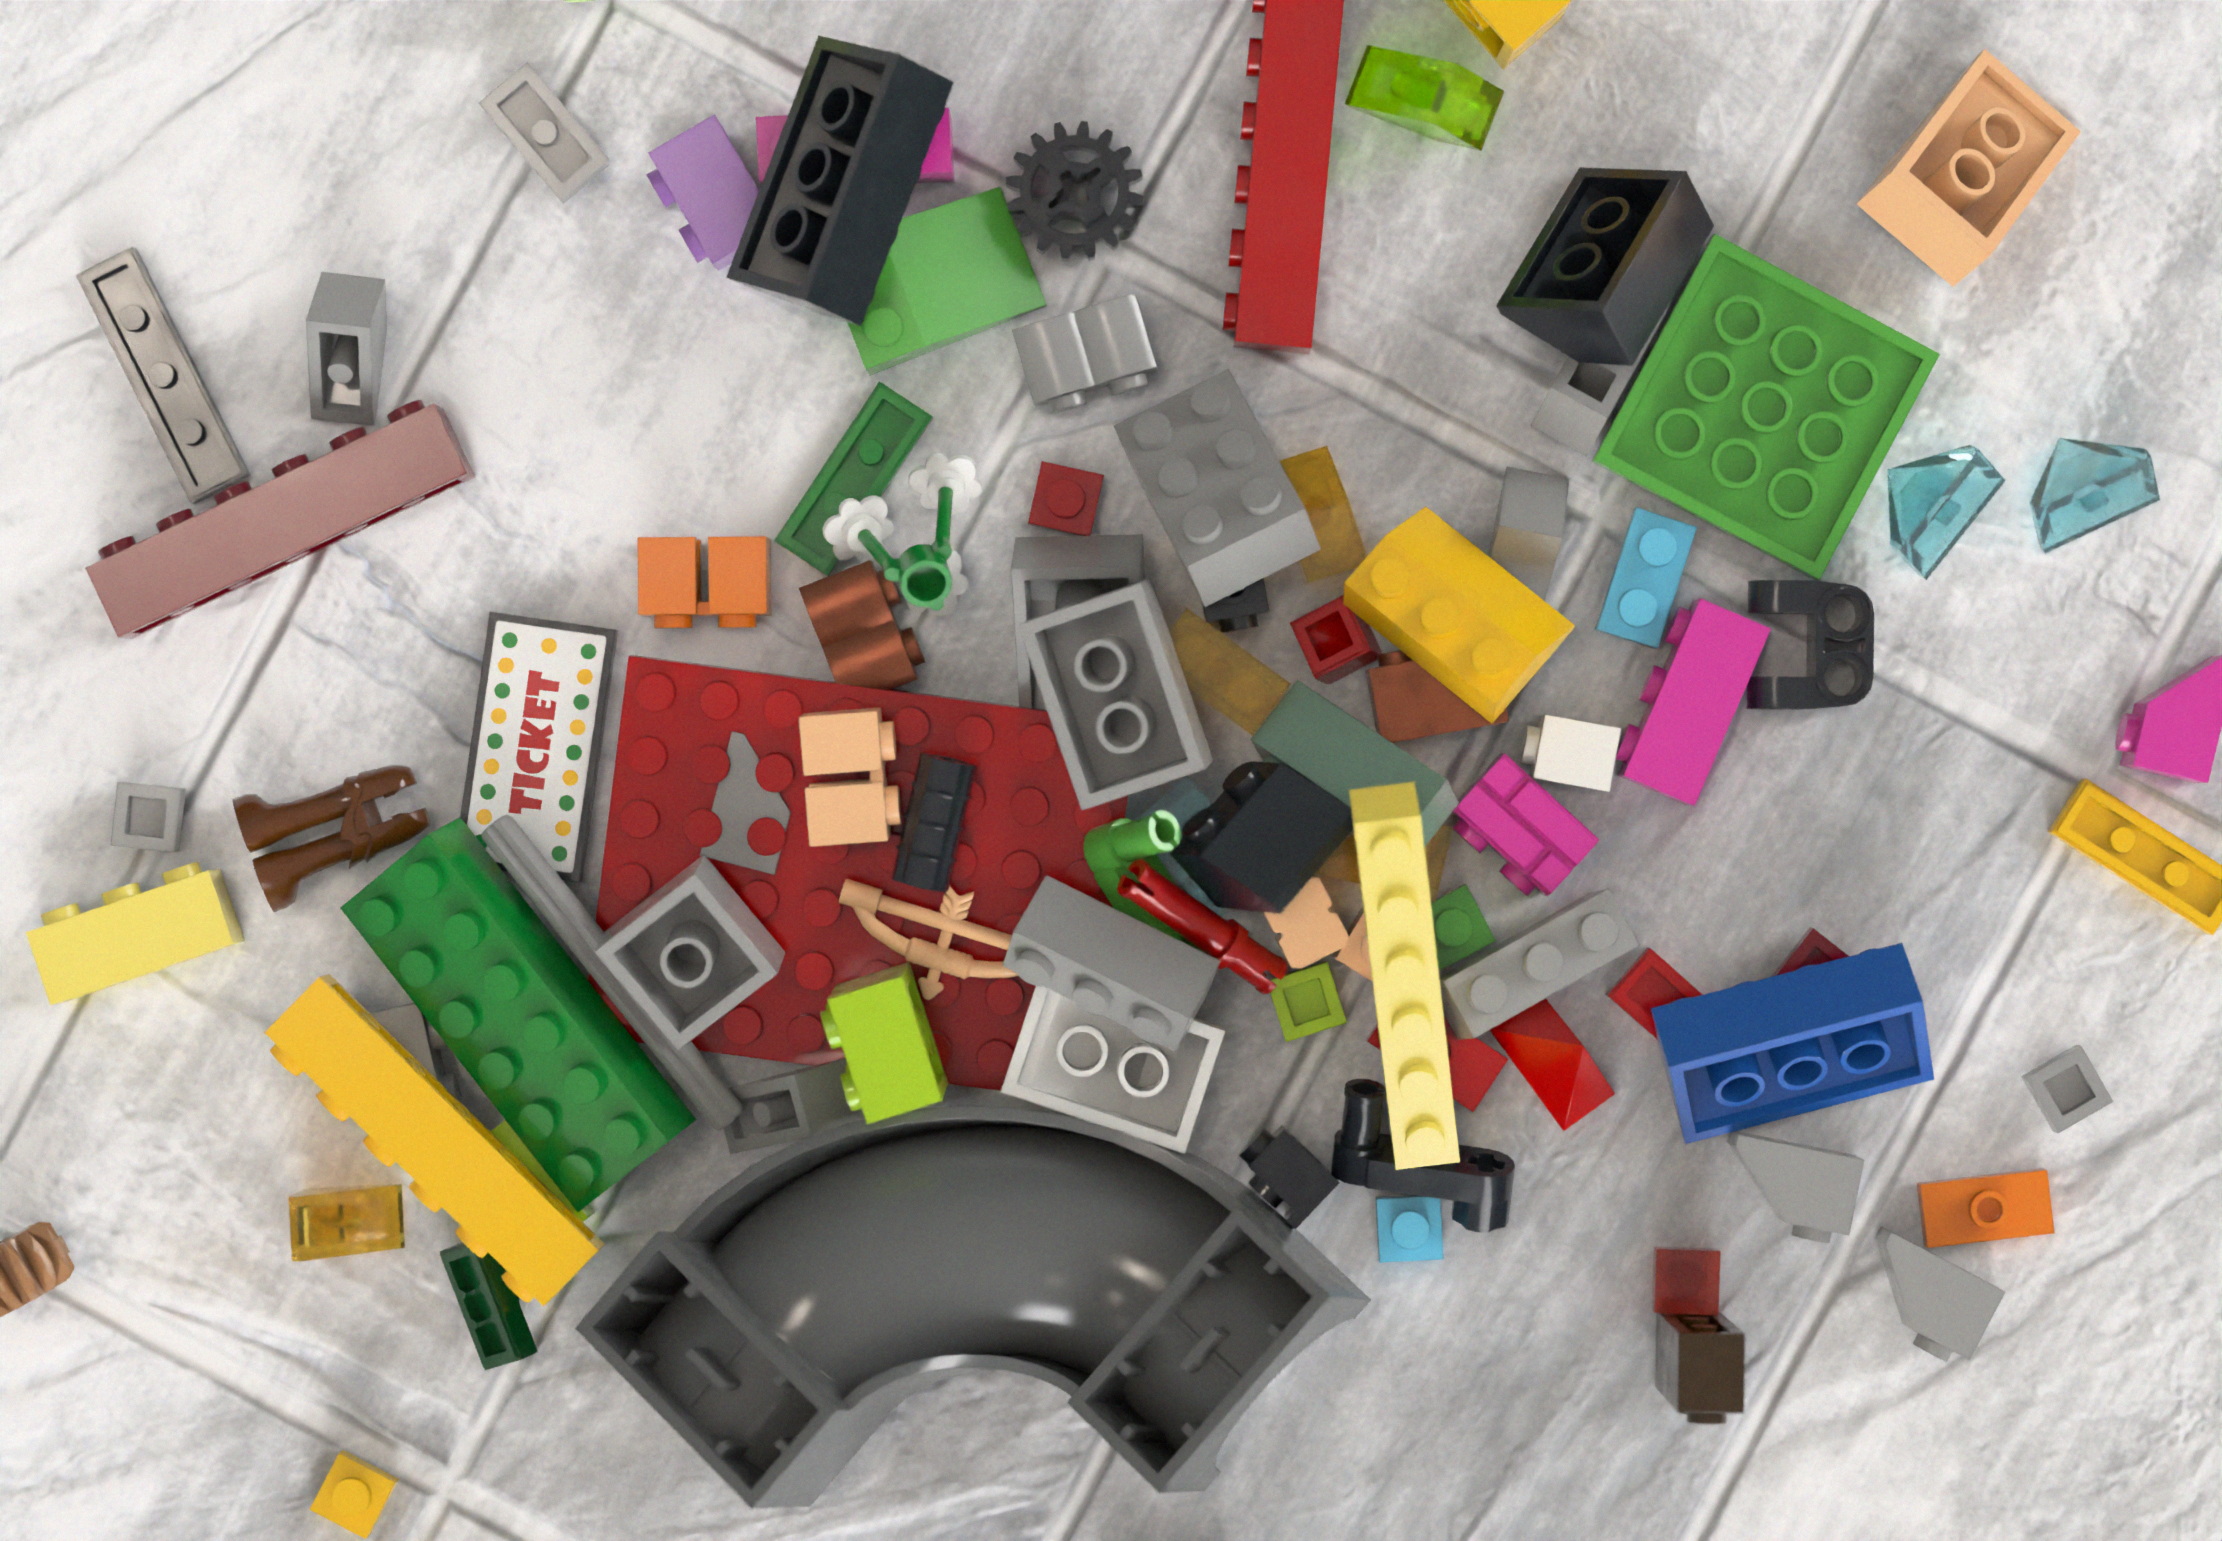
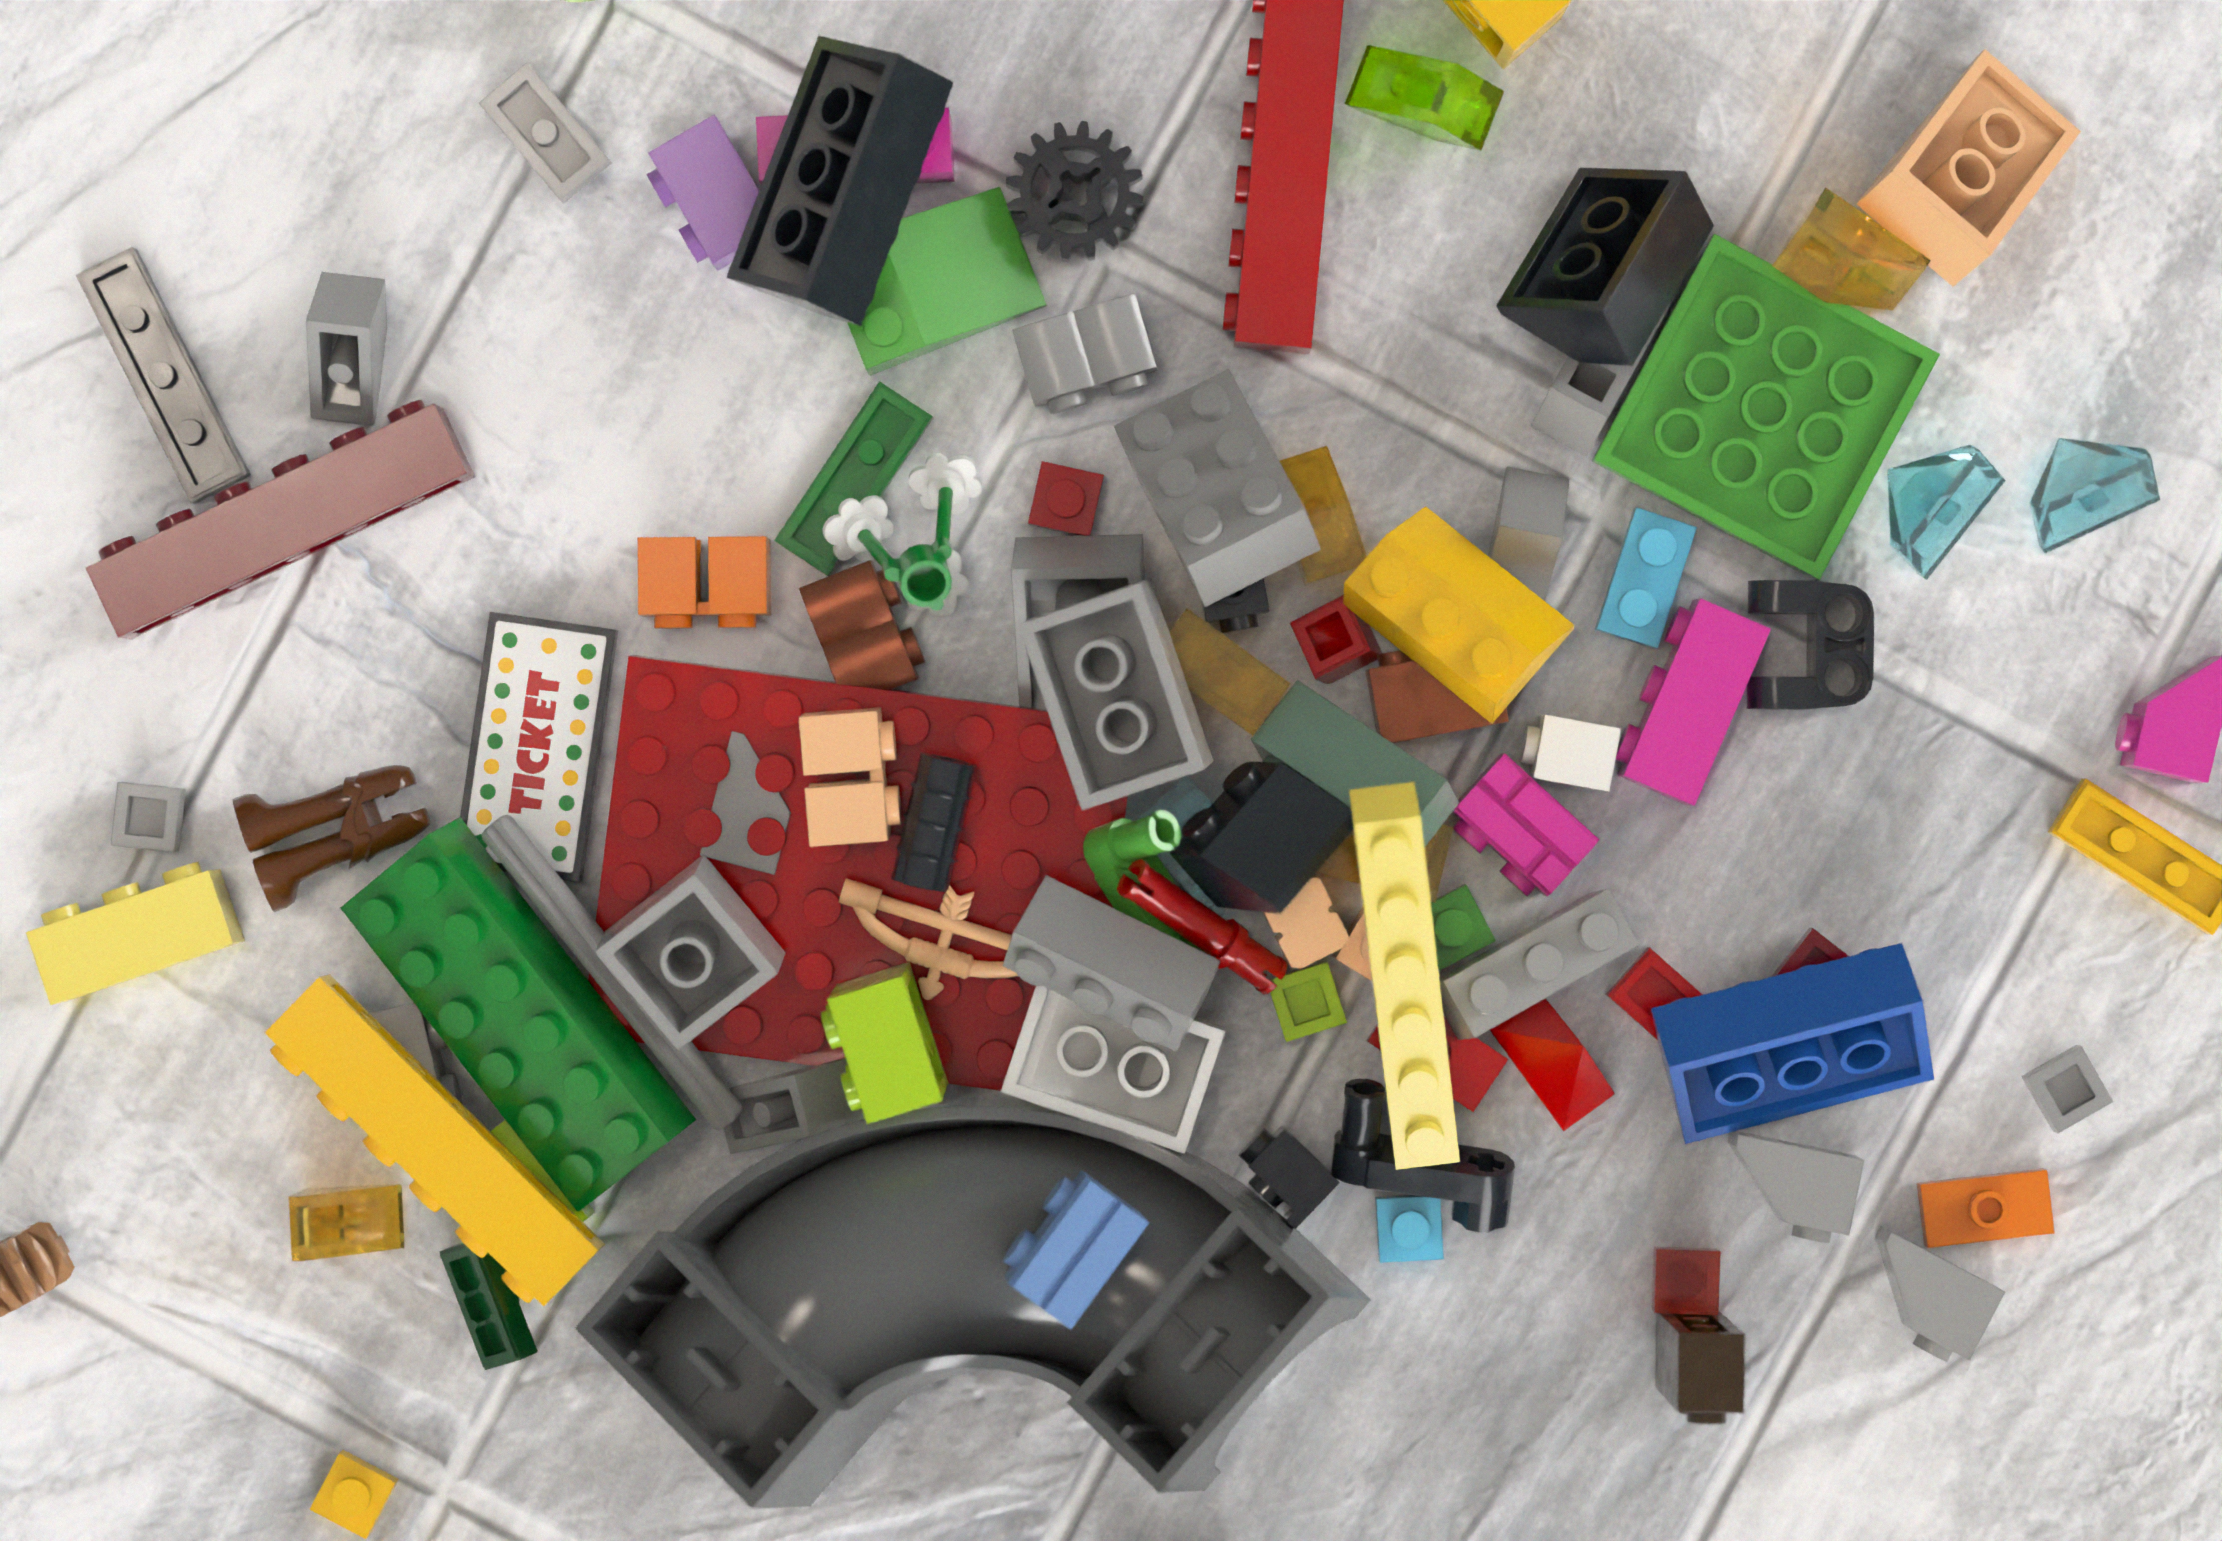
(1073, 1247): none -> medium blue brick
(1849, 257): none -> clear yellow slope

